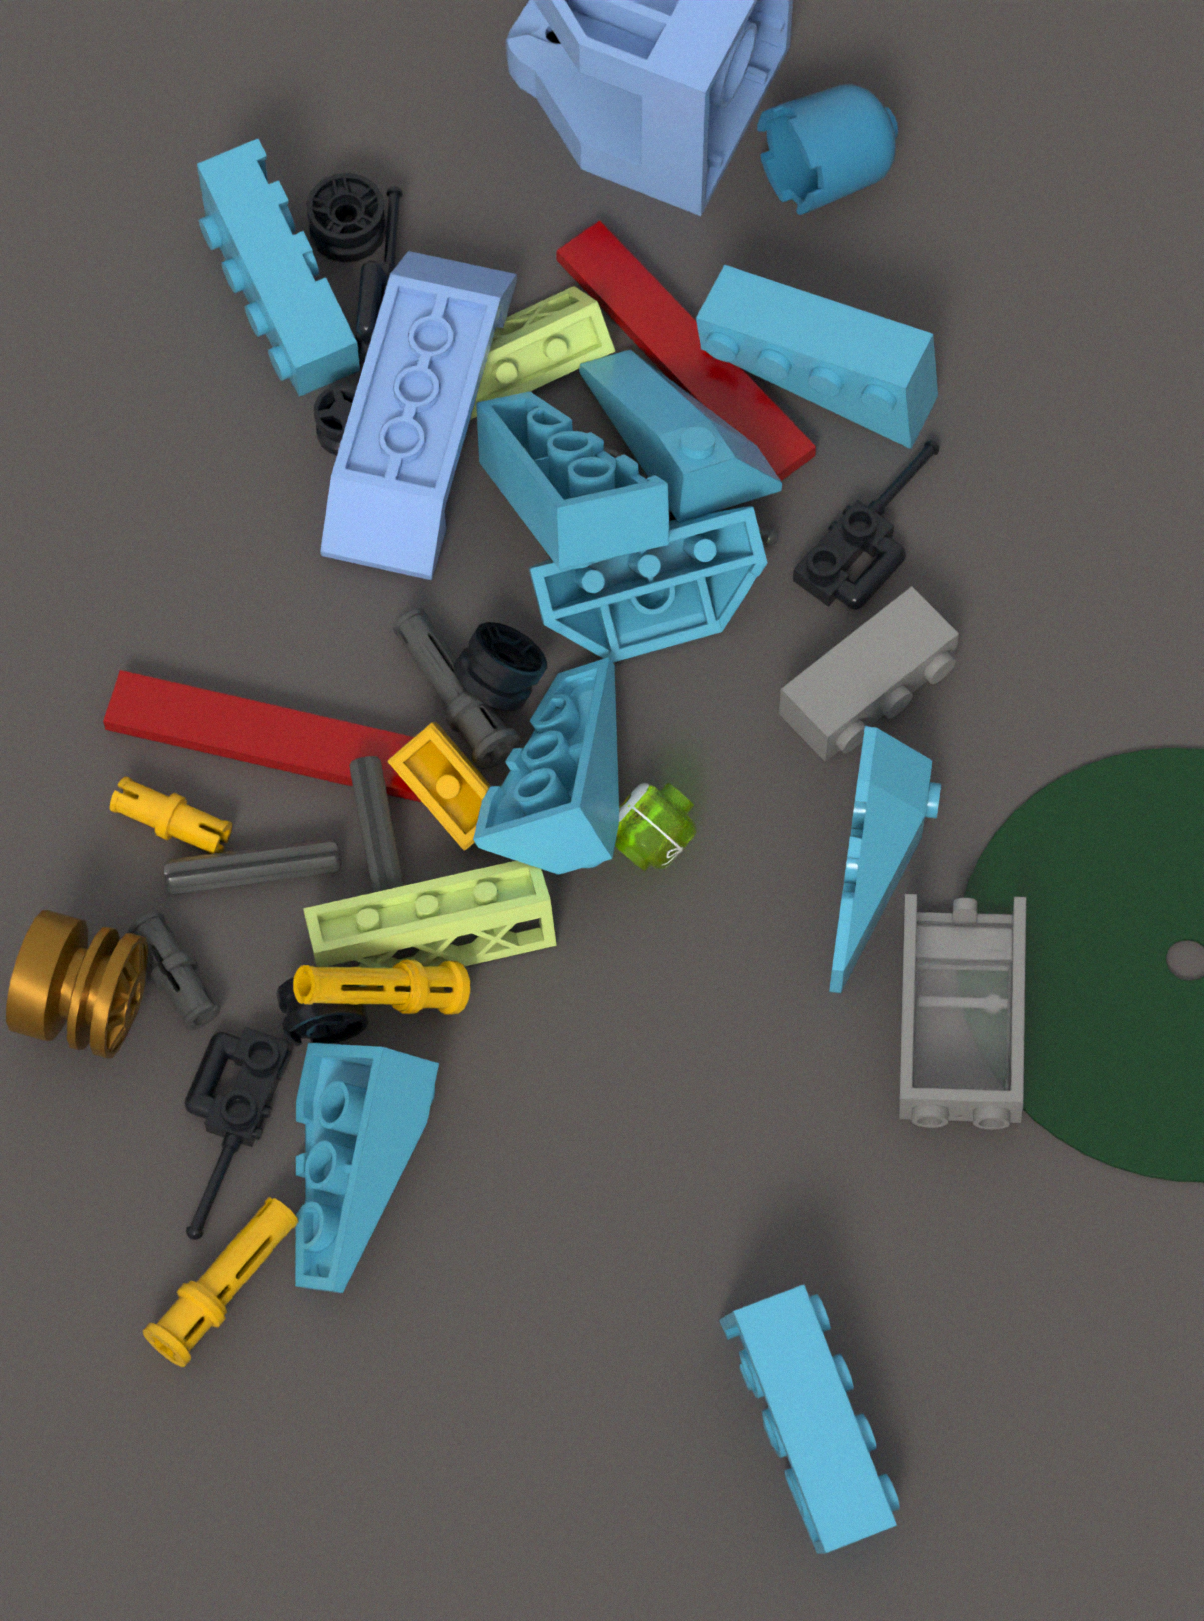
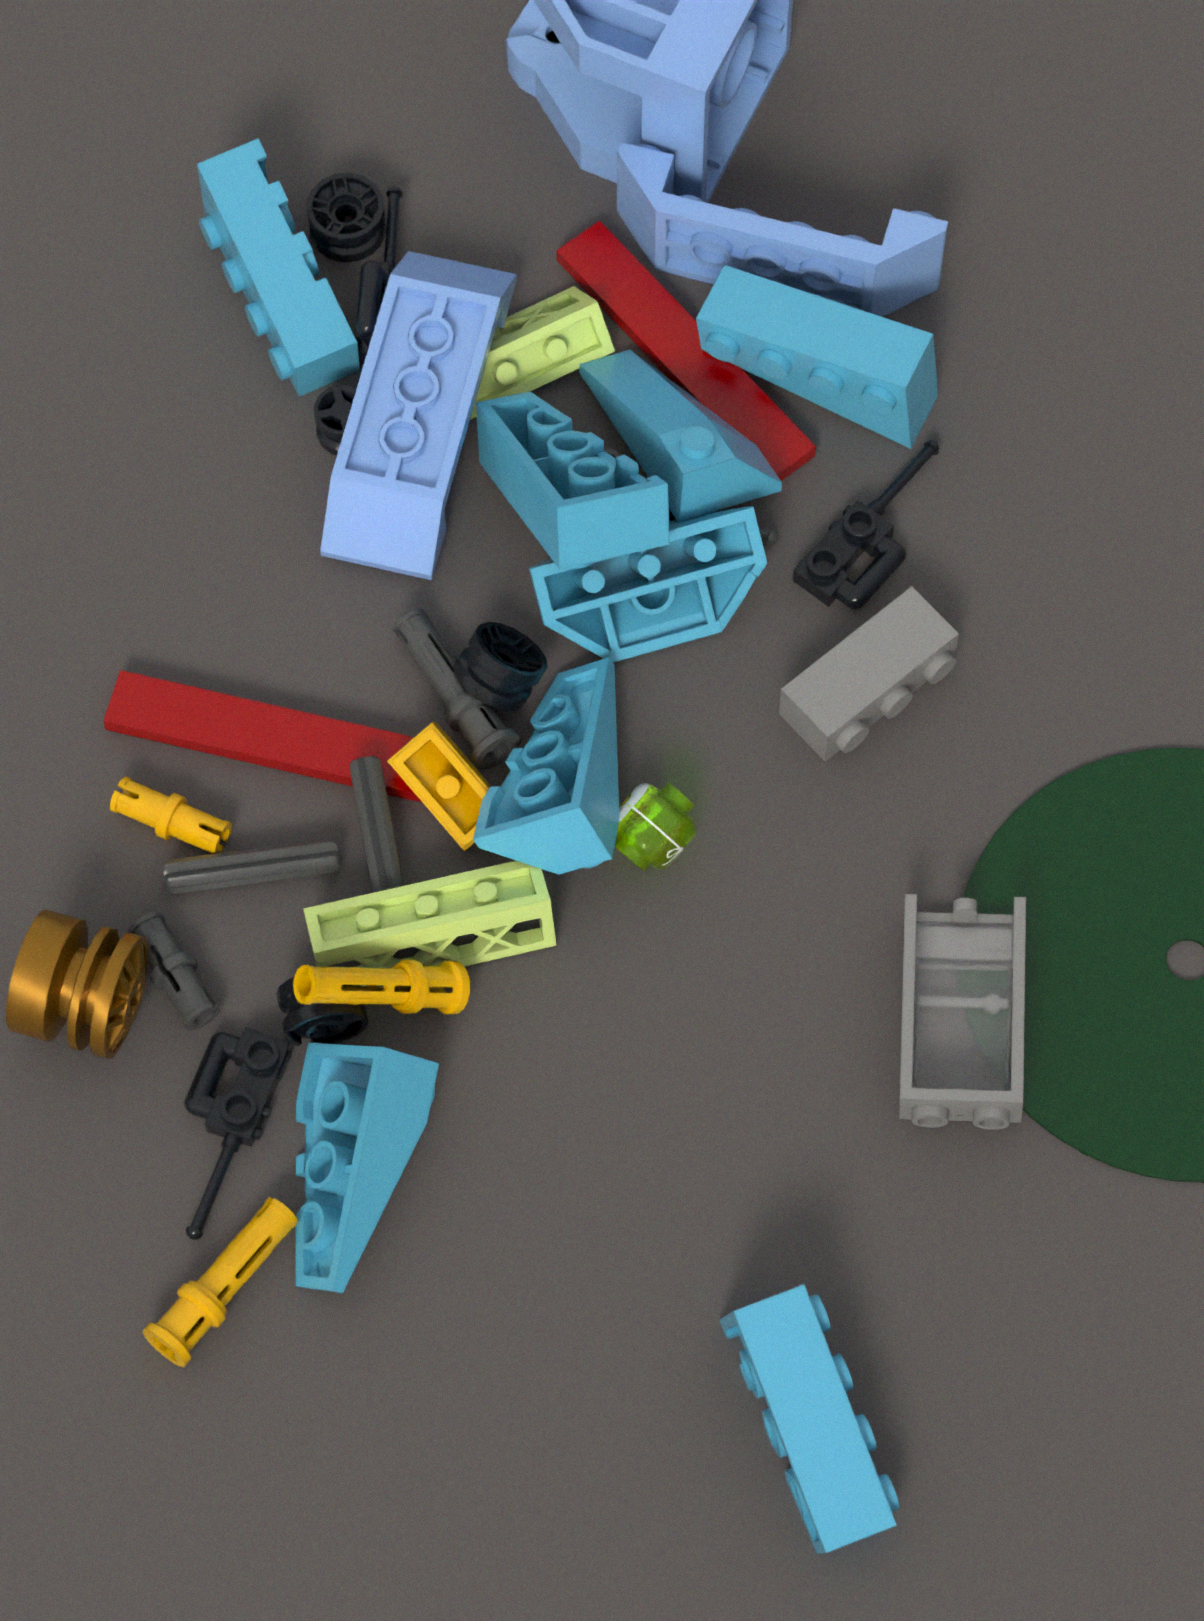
(699, 238): none -> light blue slope
(827, 145): dark azure cylinder -> none
(885, 831): medium azure wedge -> none

